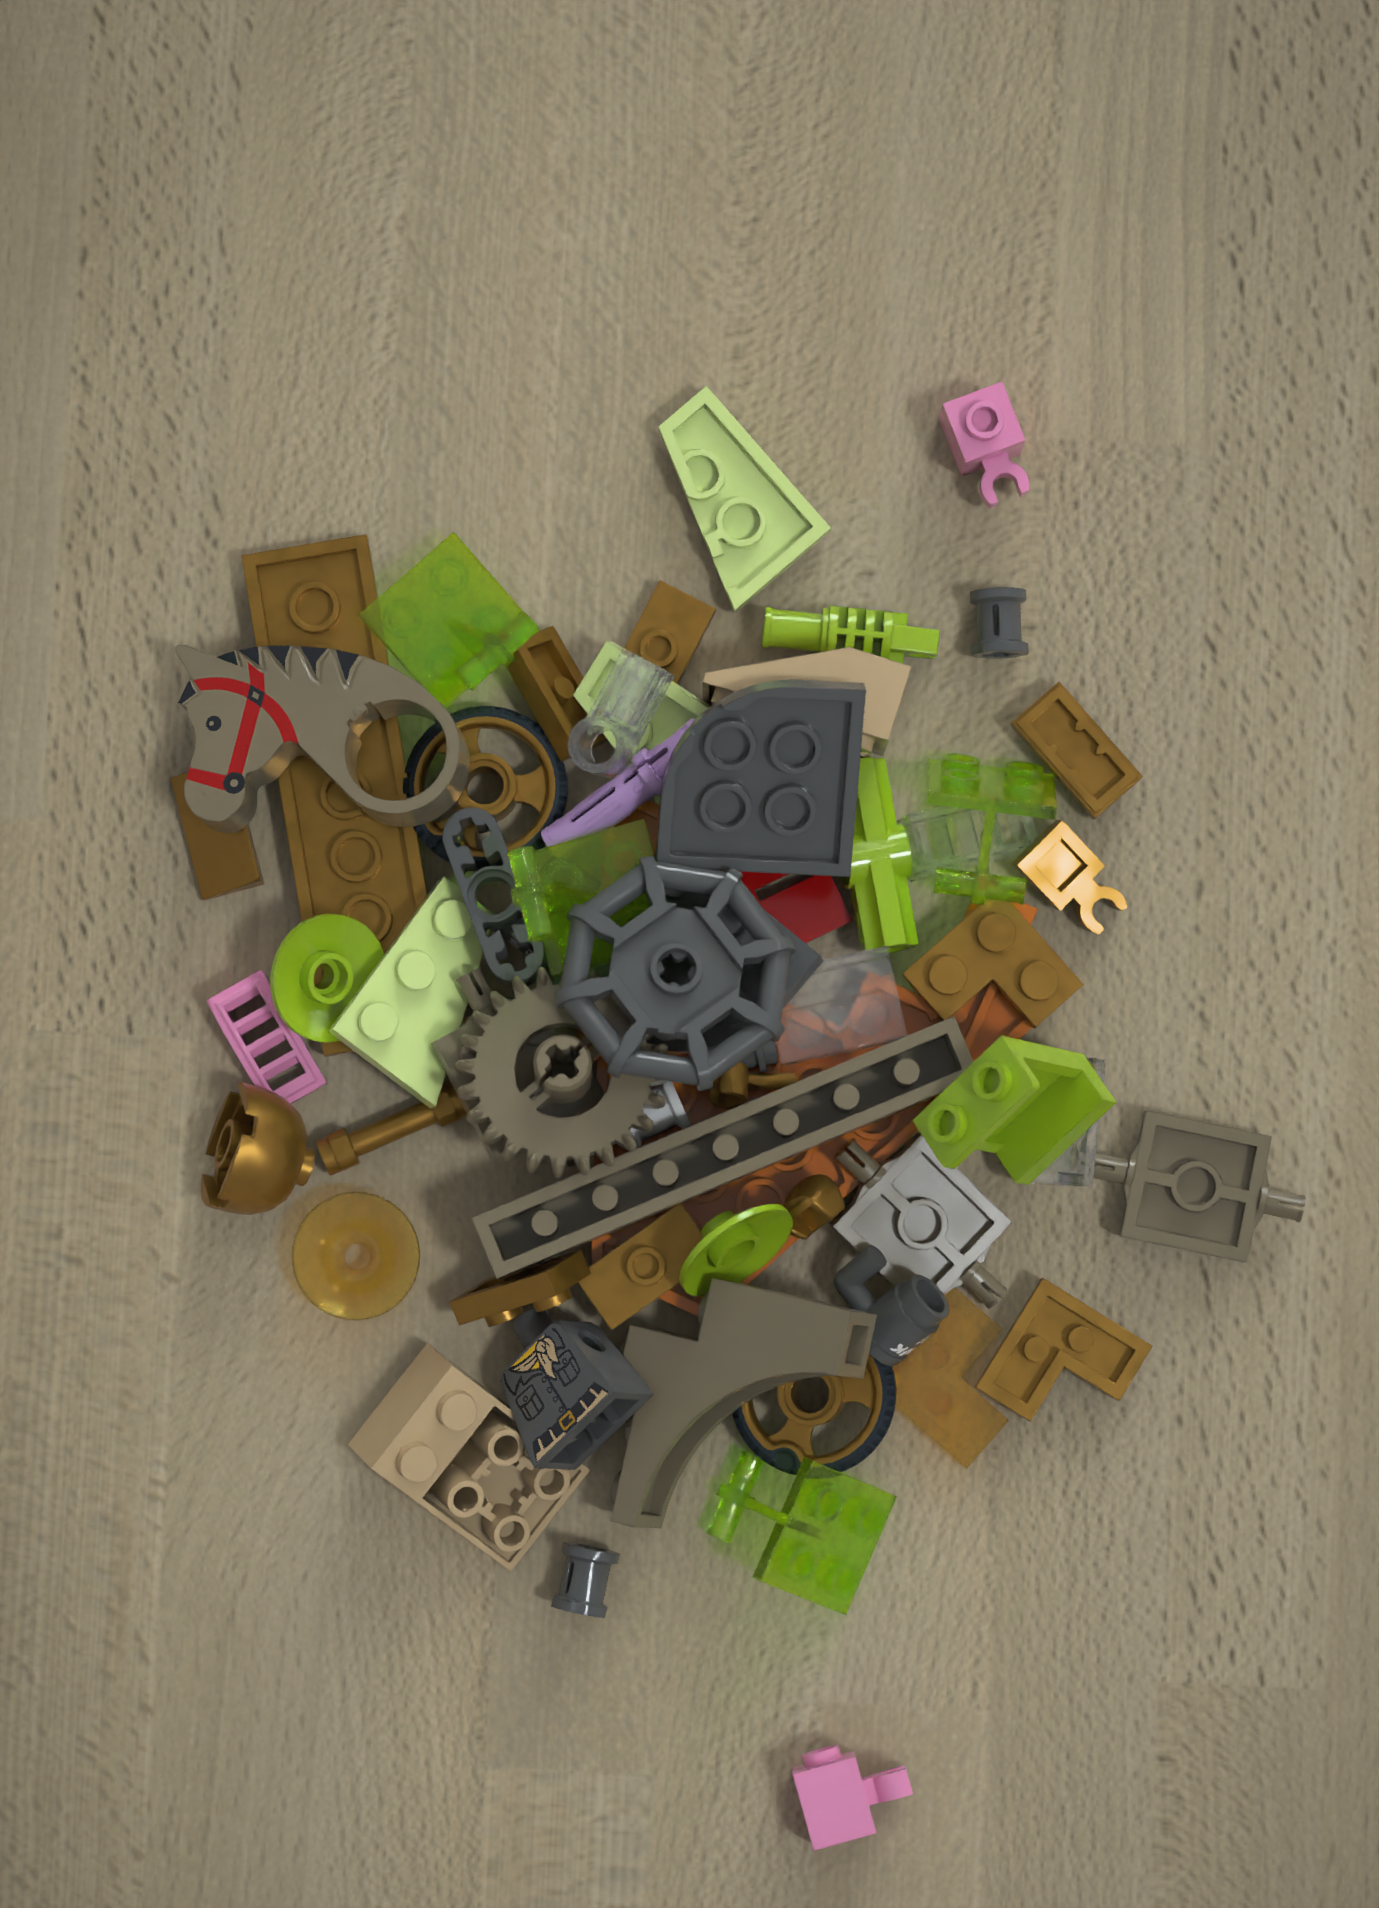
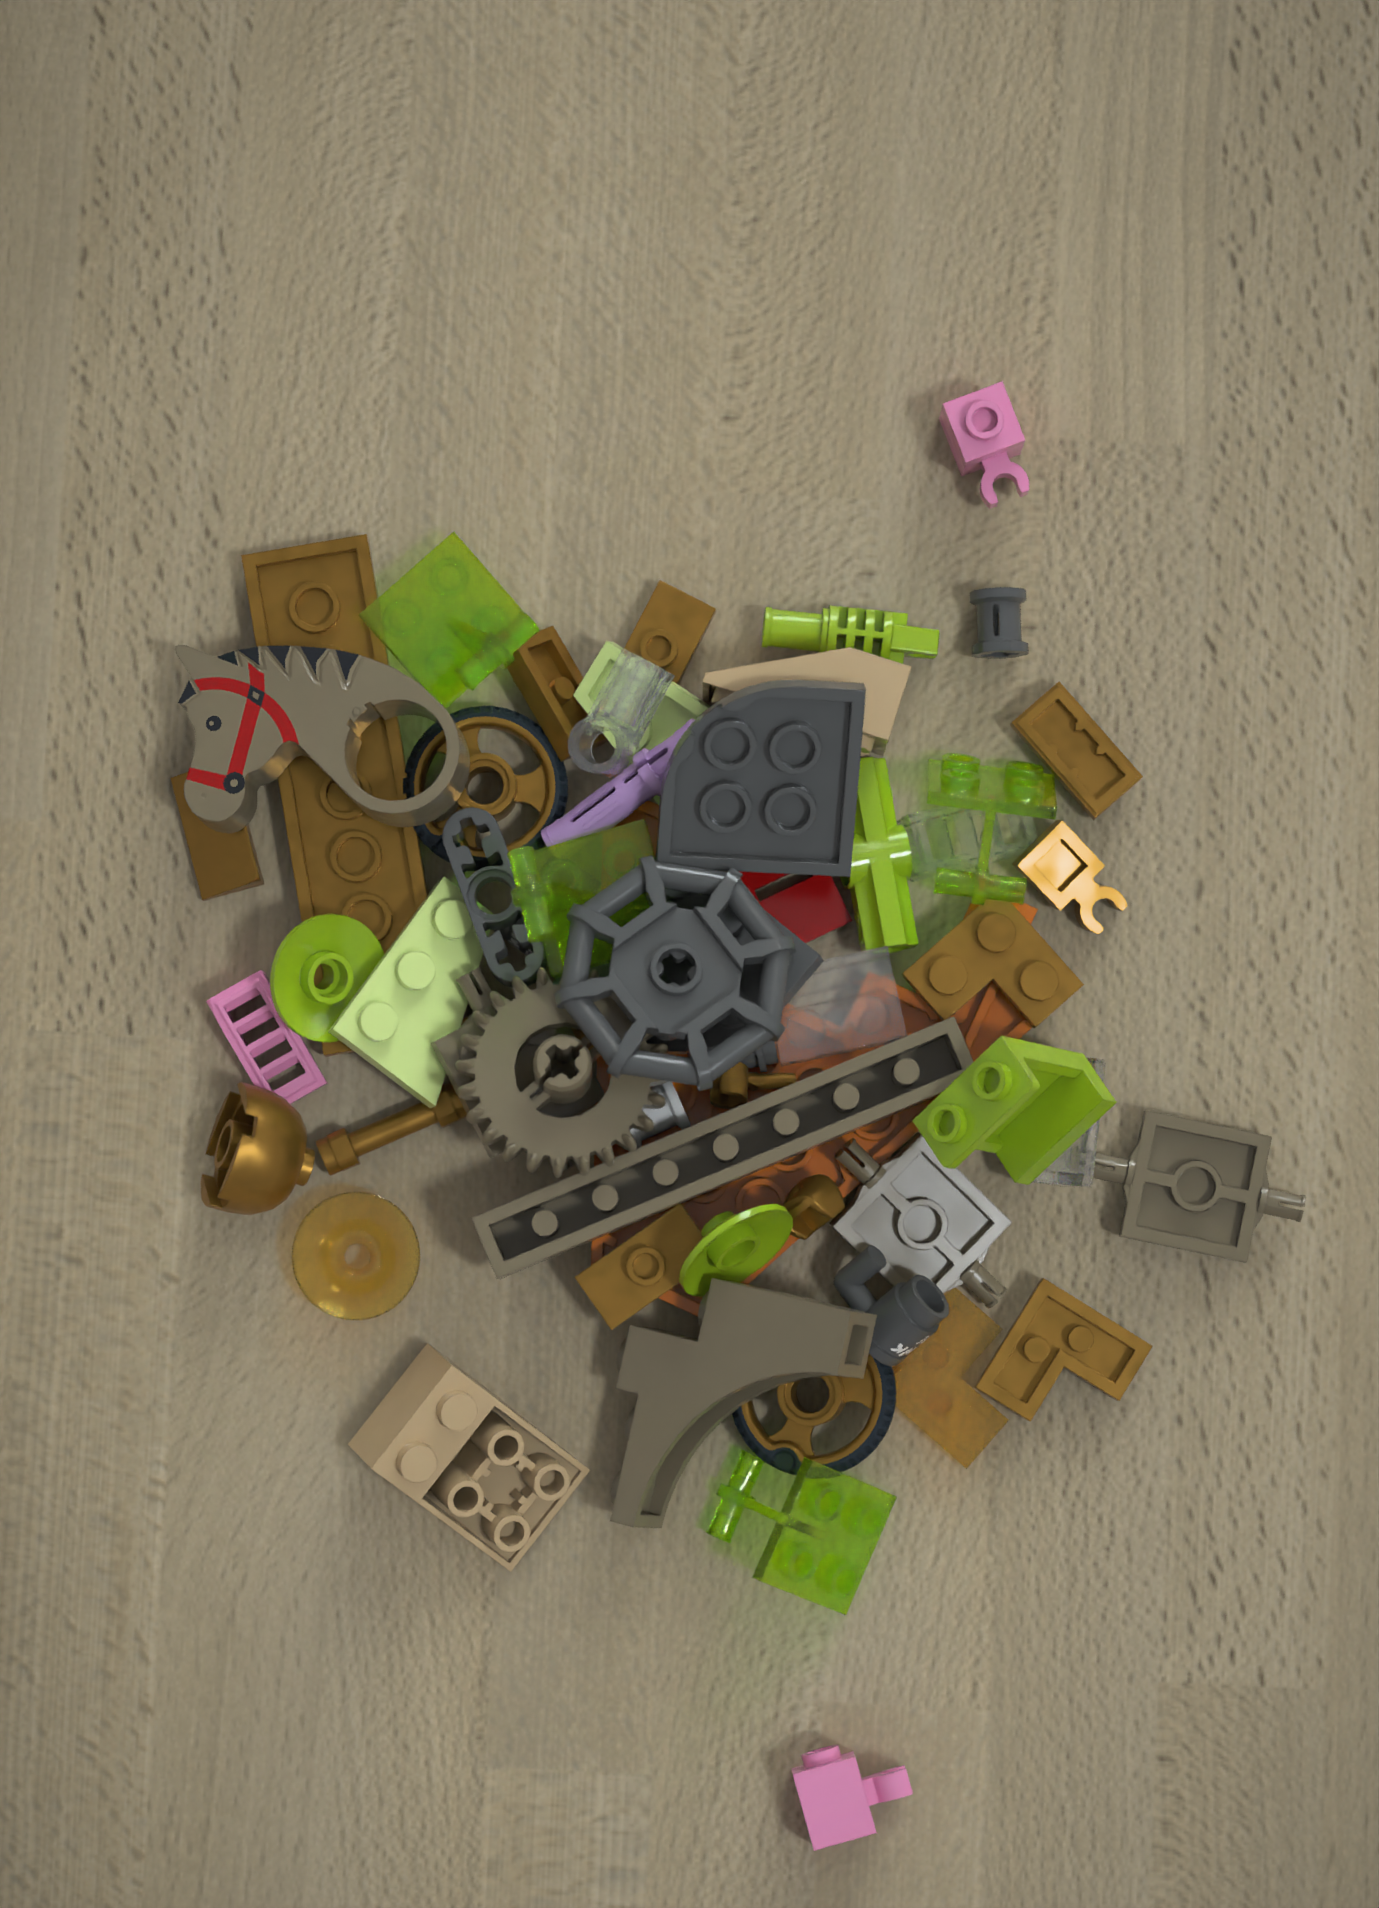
(540, 1284): pearl gold plate -> none
(568, 1389): dark grey torso -> none
(584, 1579): dark grey bush -> none
(739, 497): yellowish green wing -> none

